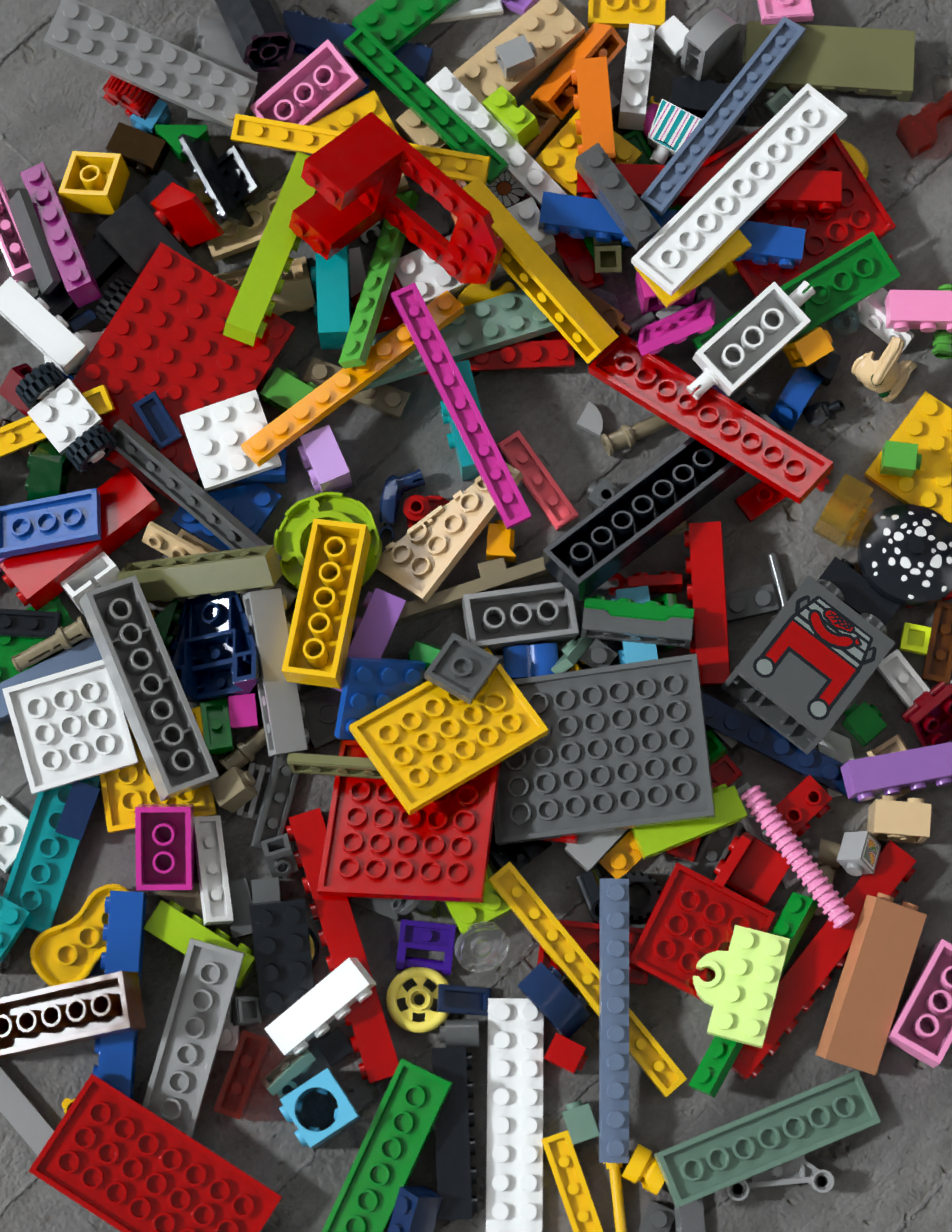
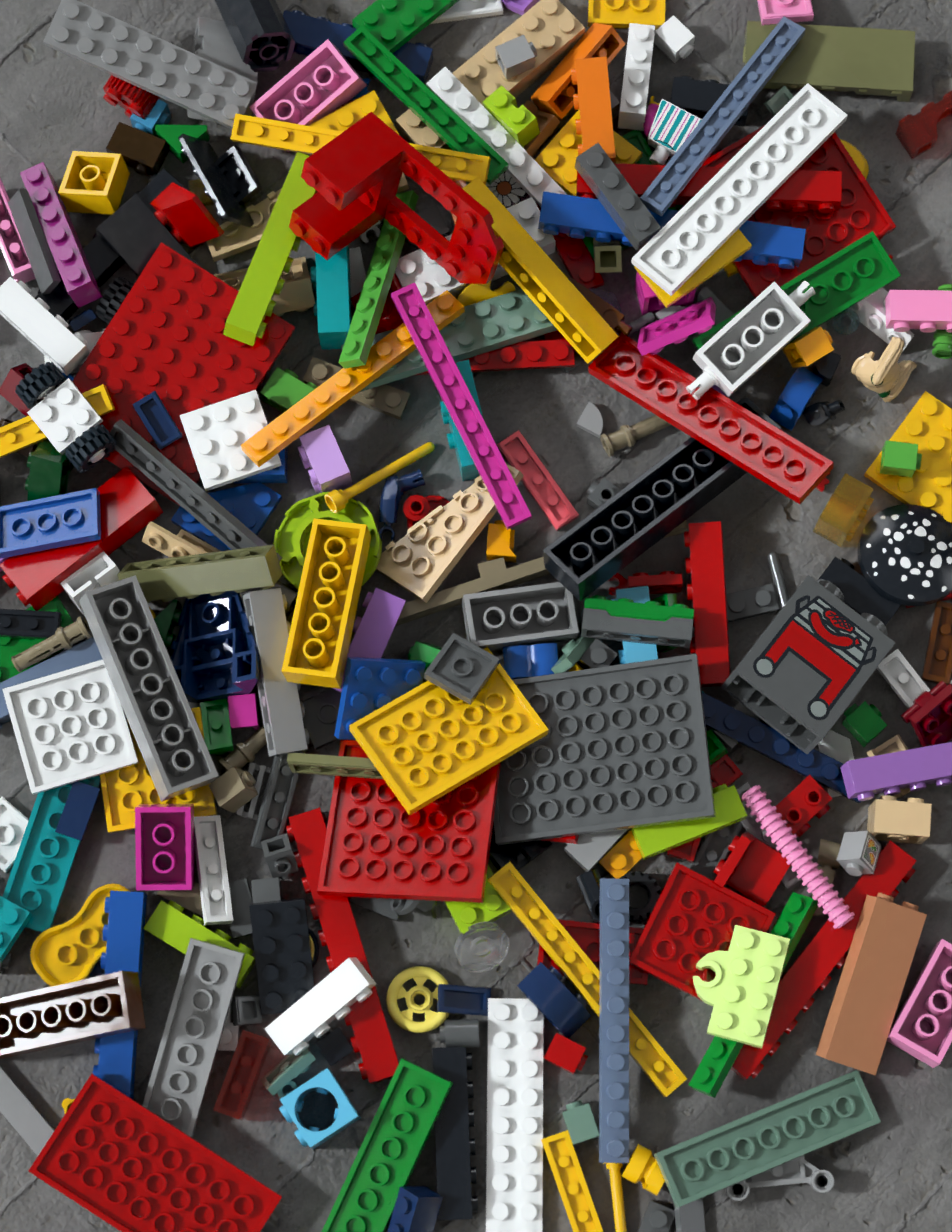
(338, 499): none -> yellow piece
(426, 937): dark purple plate -> none
(708, 43): light grey brick -> none
(758, 500): red plate -> none
(915, 638): neon yellow plate -> none

